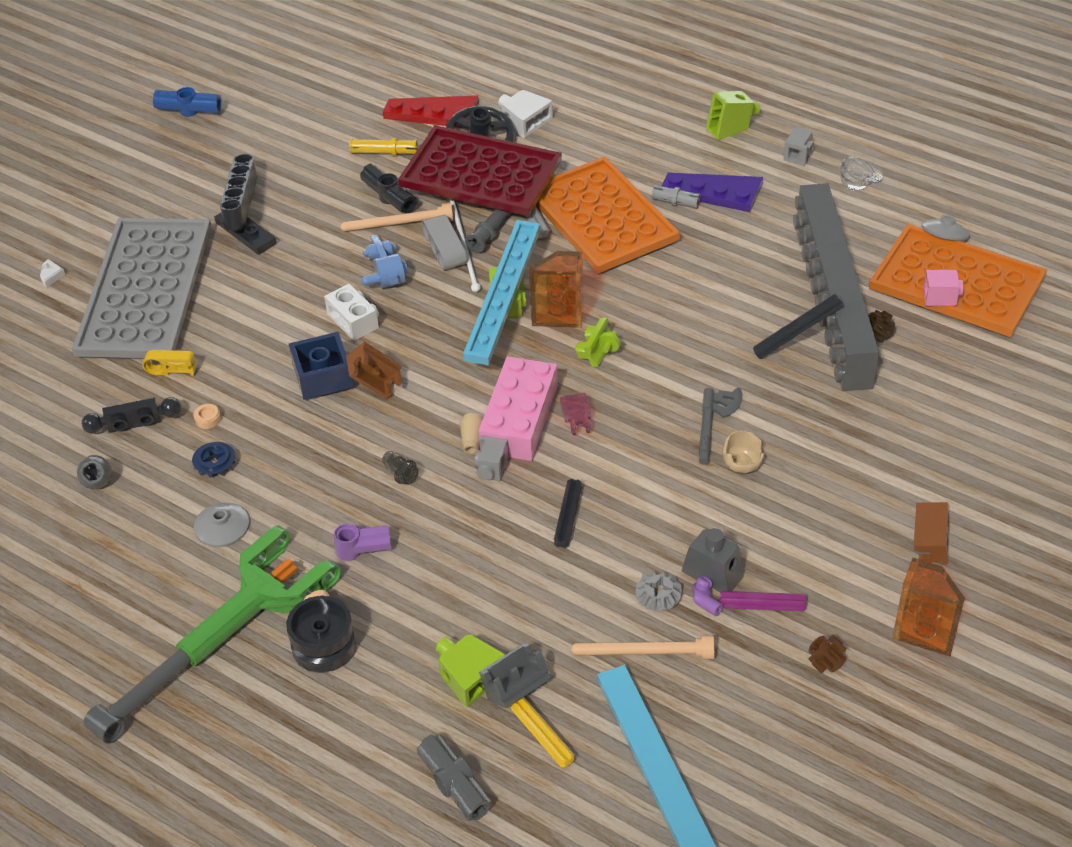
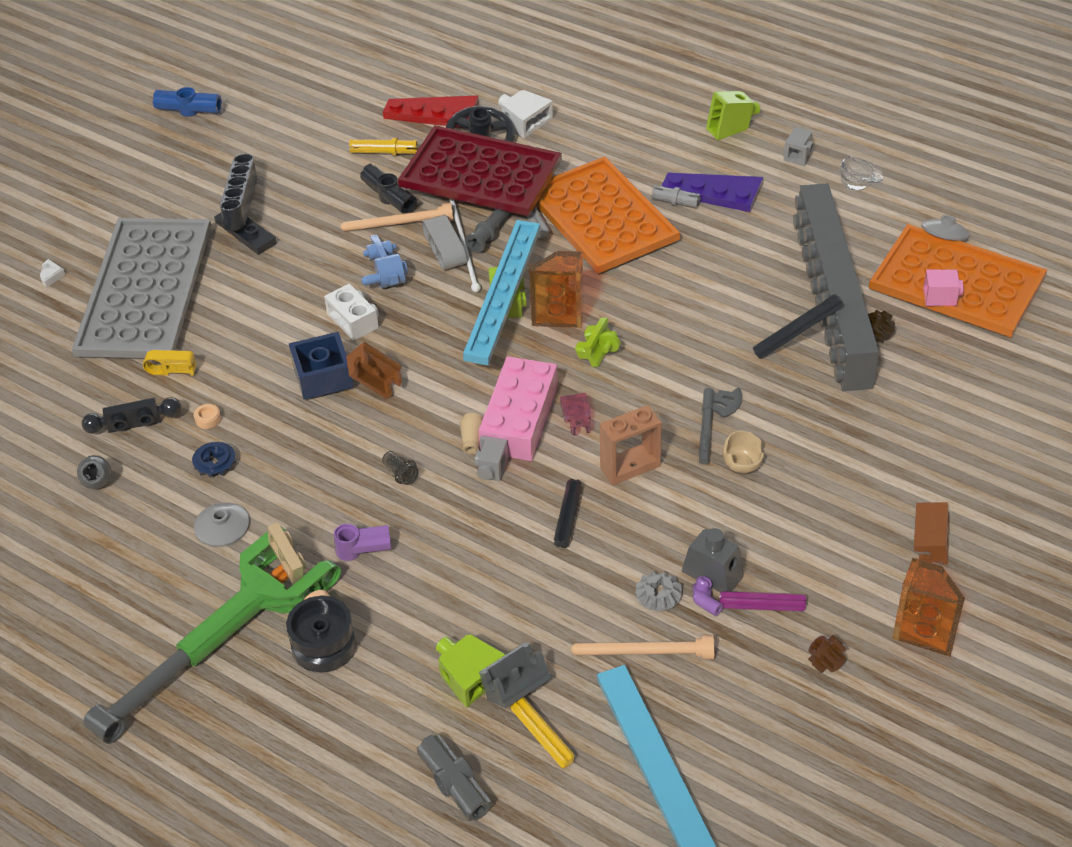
(282, 545): none -> tan plate
(645, 456): none -> nougat window

